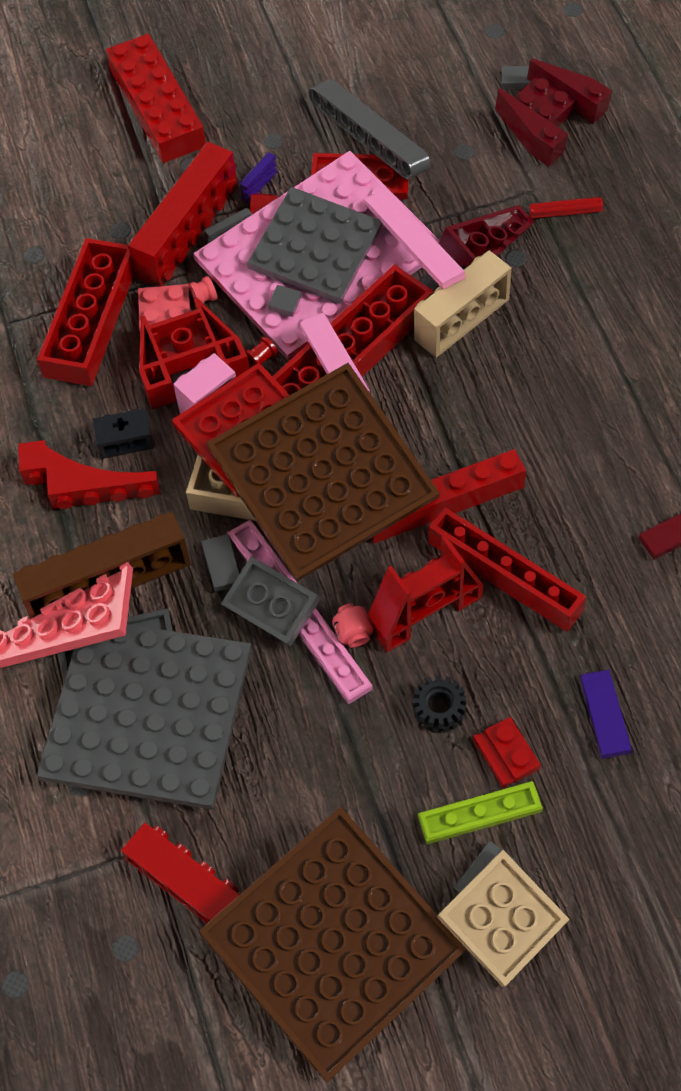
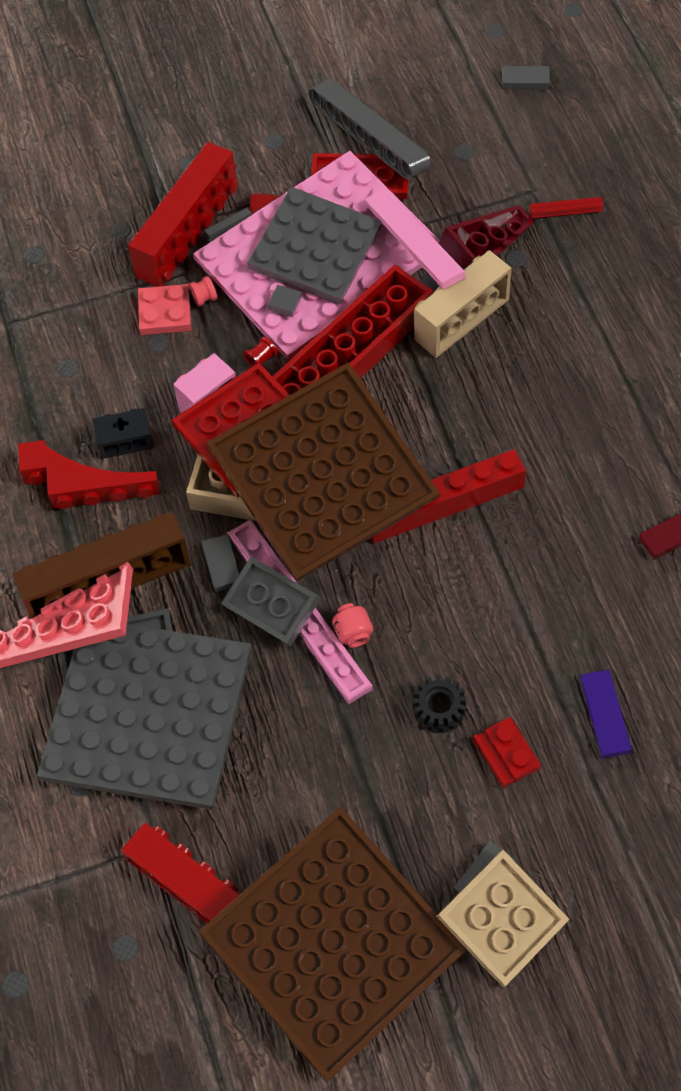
(87, 313): red brick -> none
(156, 98): red brick -> none
(181, 345): red wedge -> none
(258, 177): dark purple tile -> none
(327, 344): bright pink tile -> none
(420, 594): red wedge -> none
(479, 812): lime tile -> none
(509, 570): red brick -> none
(546, 104): dark red wedge -> none

